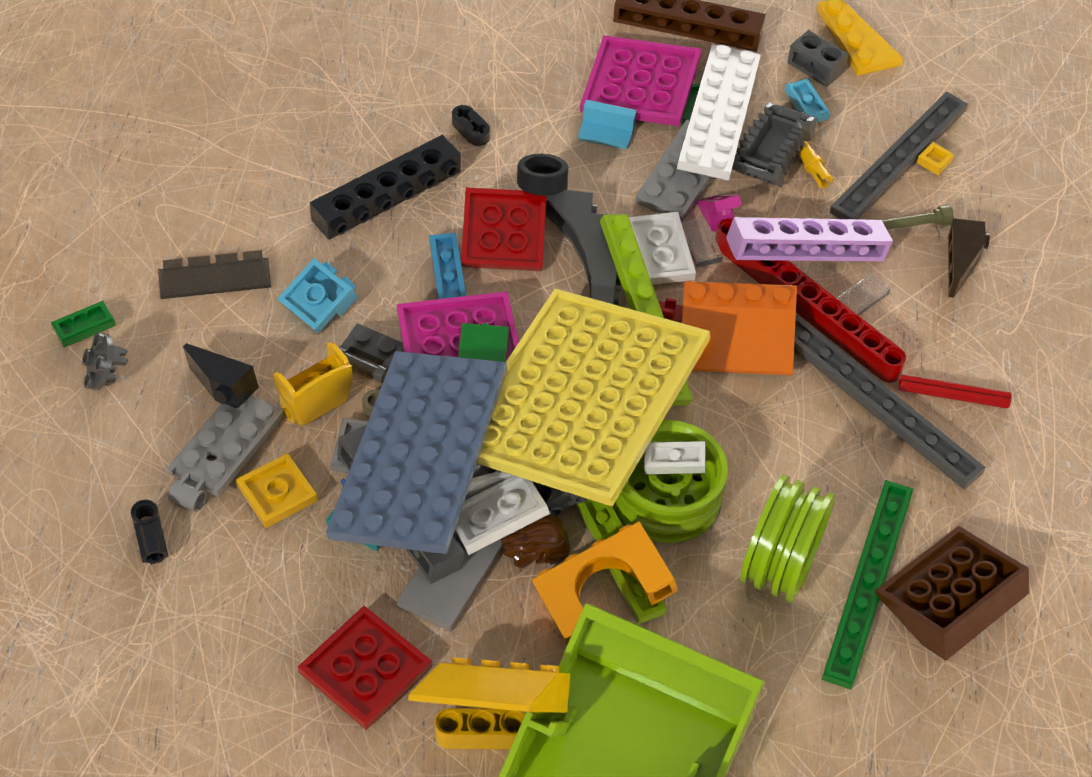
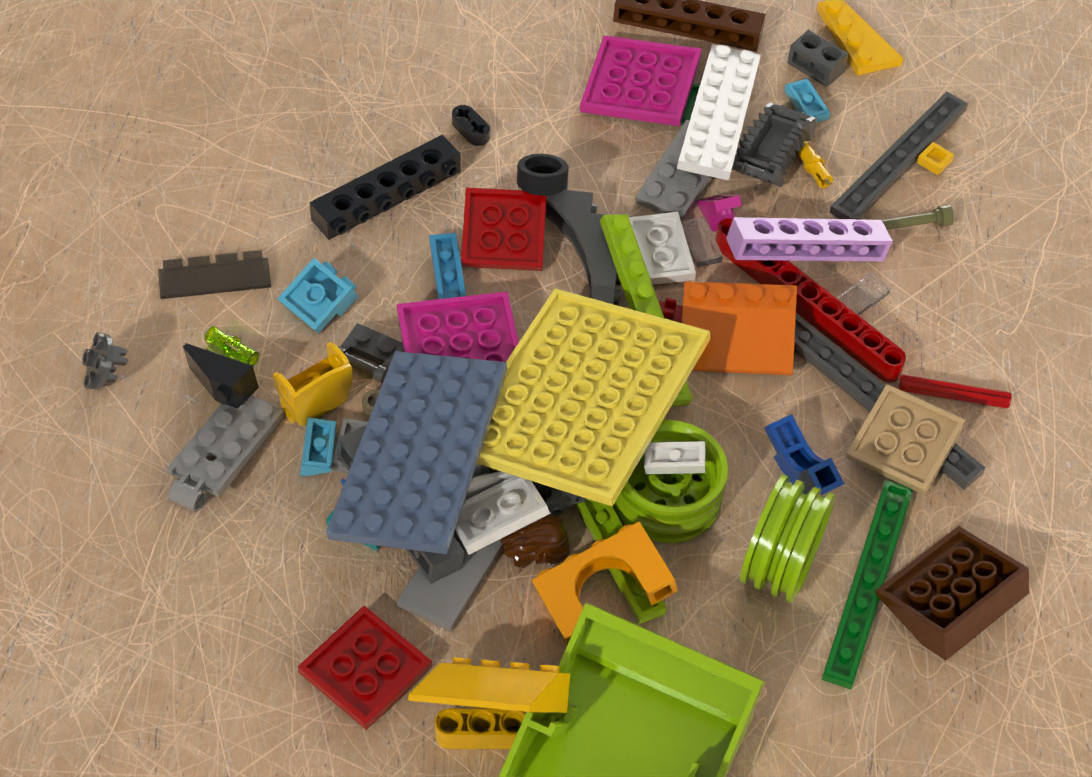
(83, 324): green plate -> none
(149, 532): black piece -> none
(219, 338): none -> clear neon green pin
(276, 490): yellow plate -> none
(318, 446): none -> medium azure slope
(483, 342): green piece -> none
(607, 124): medium azure panel -> none
(799, 460): none -> blue arch
(905, 439): none -> tan plate
(965, 249): dark brown slope -> none

